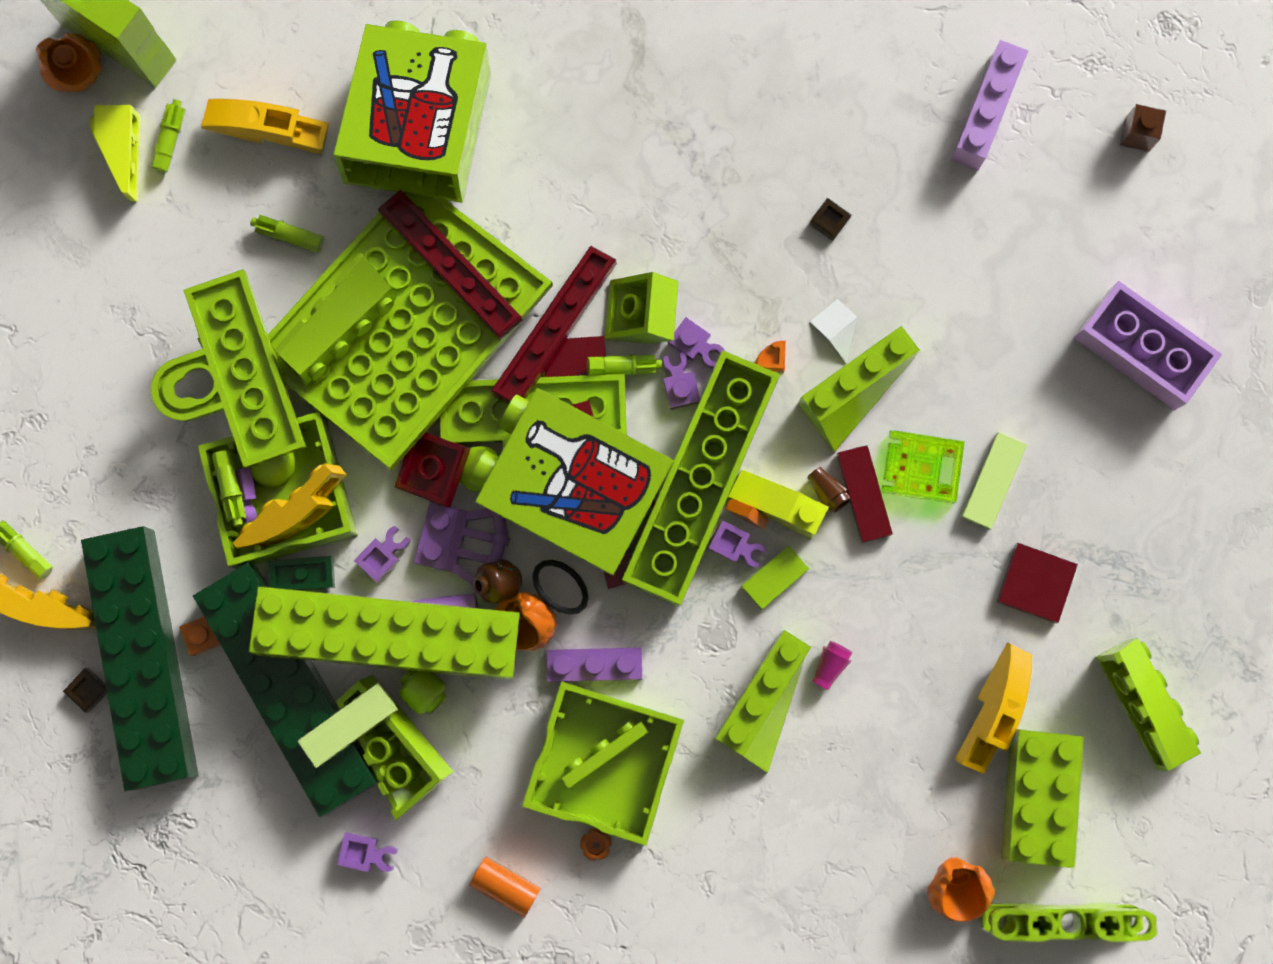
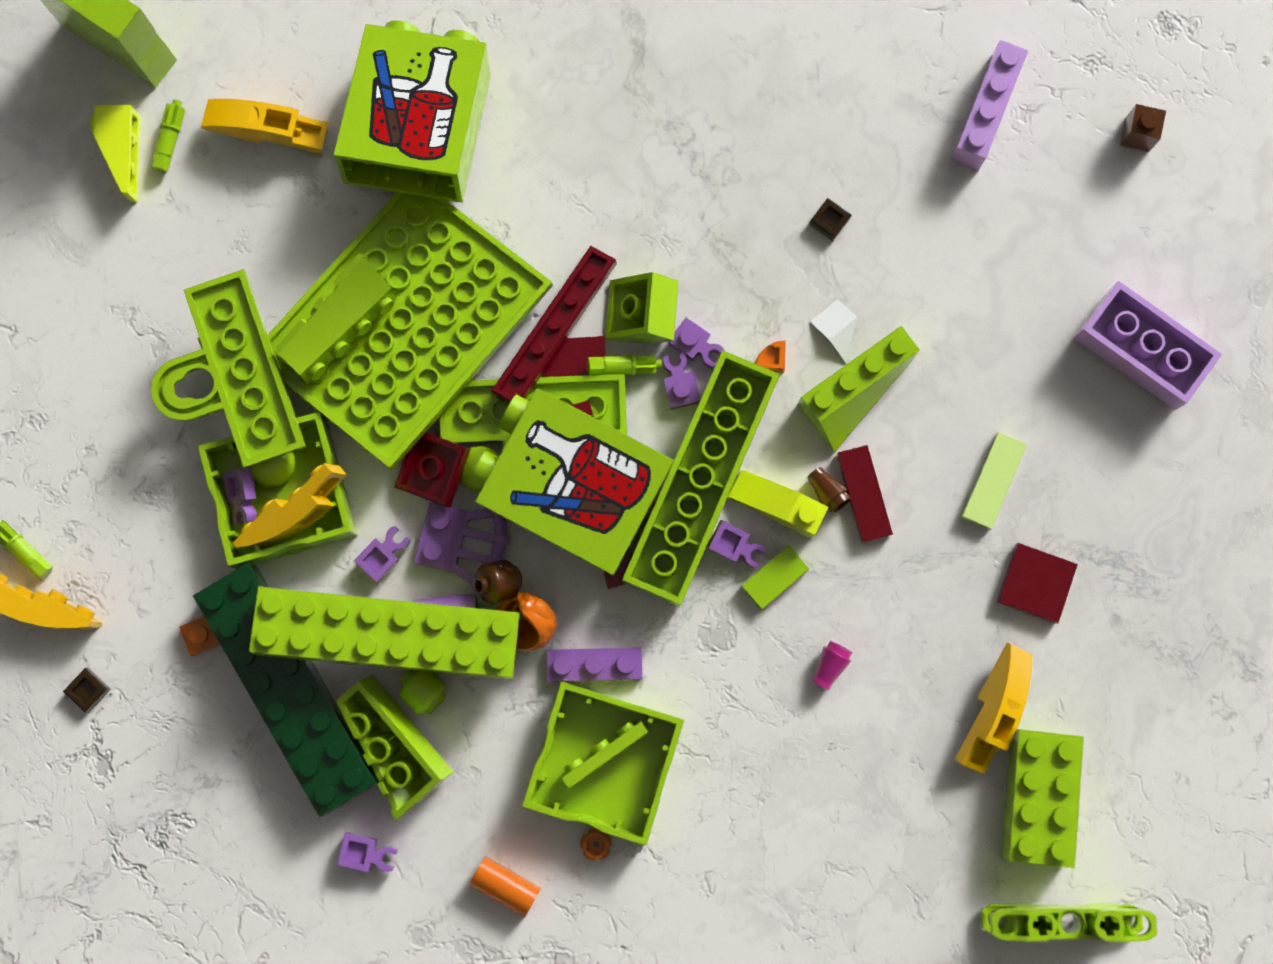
(69, 62): orange hair -> none
(139, 658): dark green brick -> none
(229, 487): lime piece -> none
(287, 233): lime piece -> none
(302, 573): dark green plate -> none
(347, 725): yellowish green tile -> none
(450, 265): dark red tile -> none
(569, 611): black piece -> none
(747, 513): orange tile -> none
(762, 708): lime wedge -> none
(917, 466): clear neon green container -> none
(960, 890): orange hair -> none
(1148, 704): lime wedge -> none

